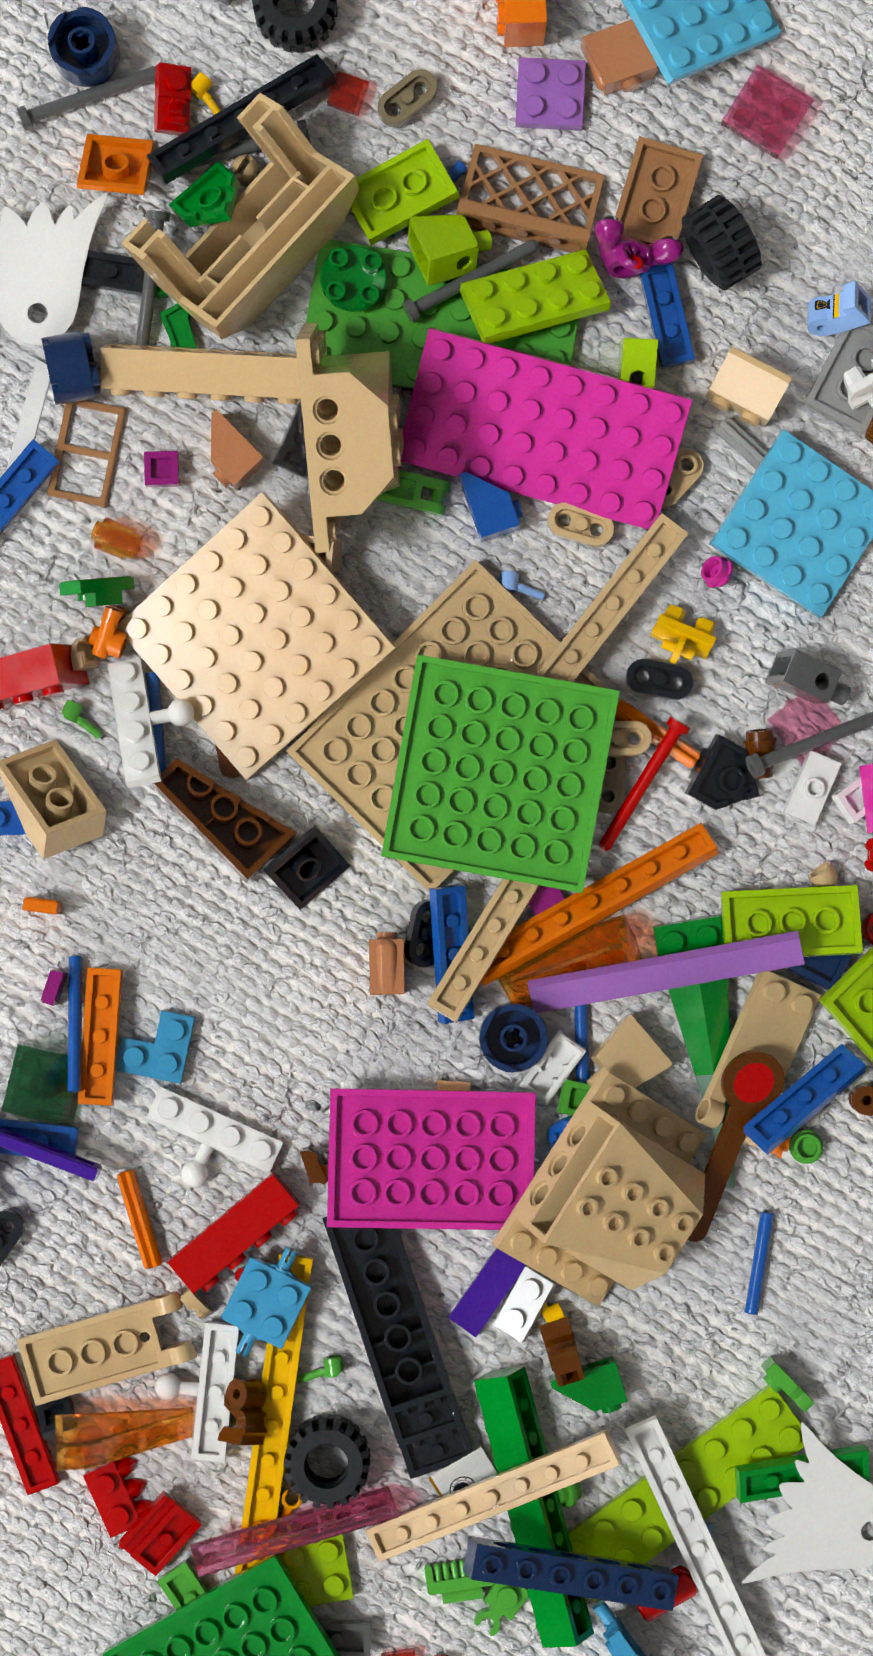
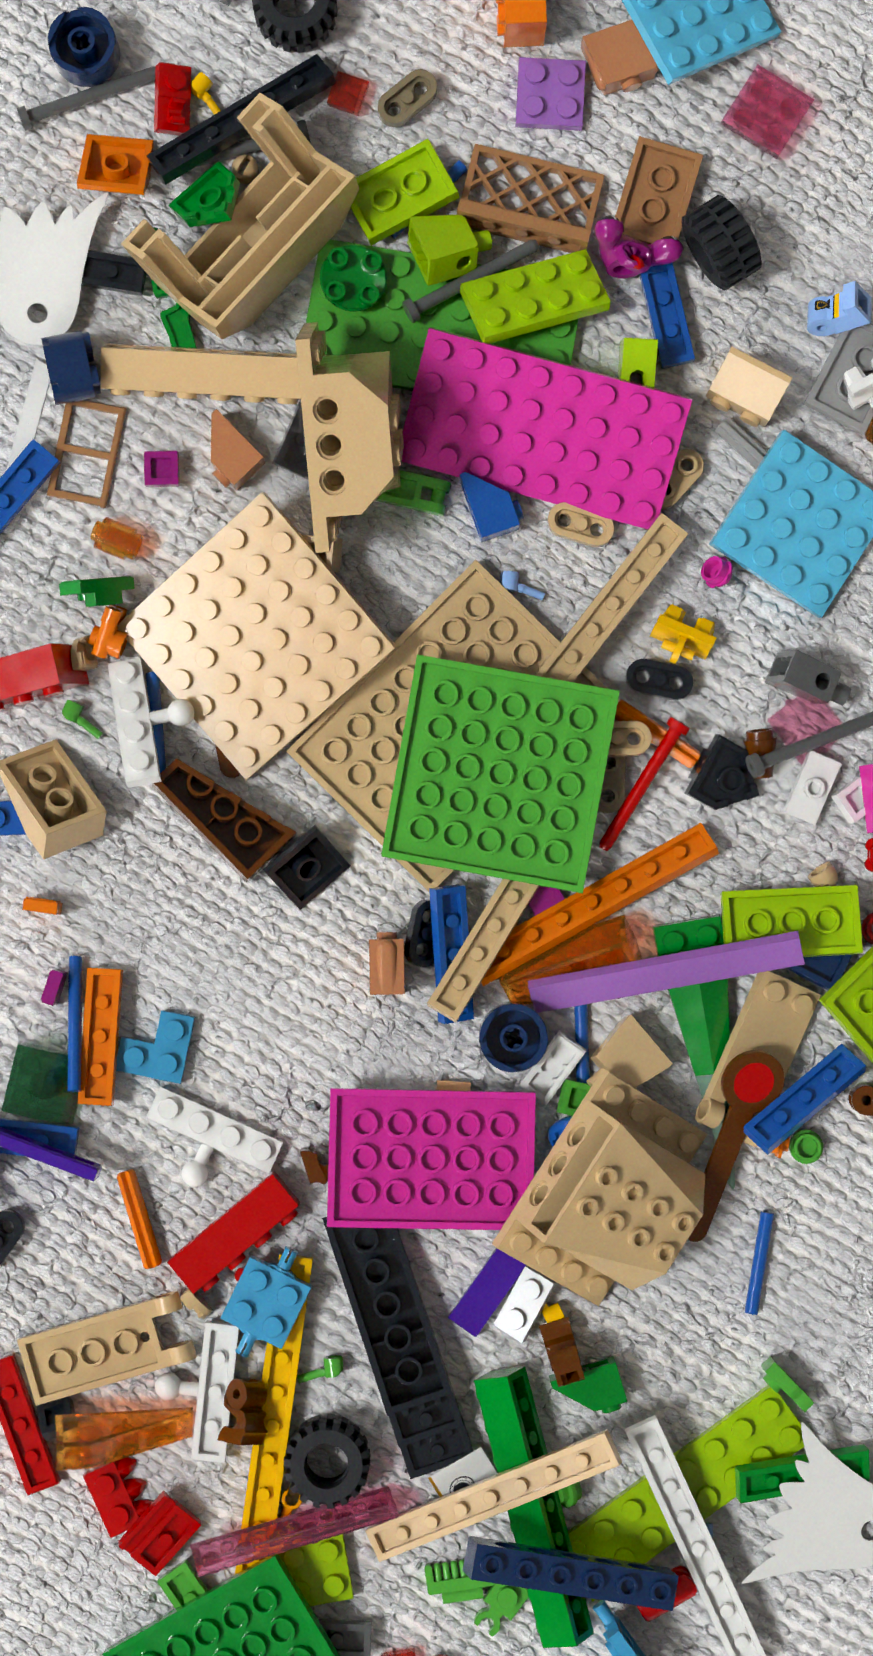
(149, 286): dark grey bar -> none

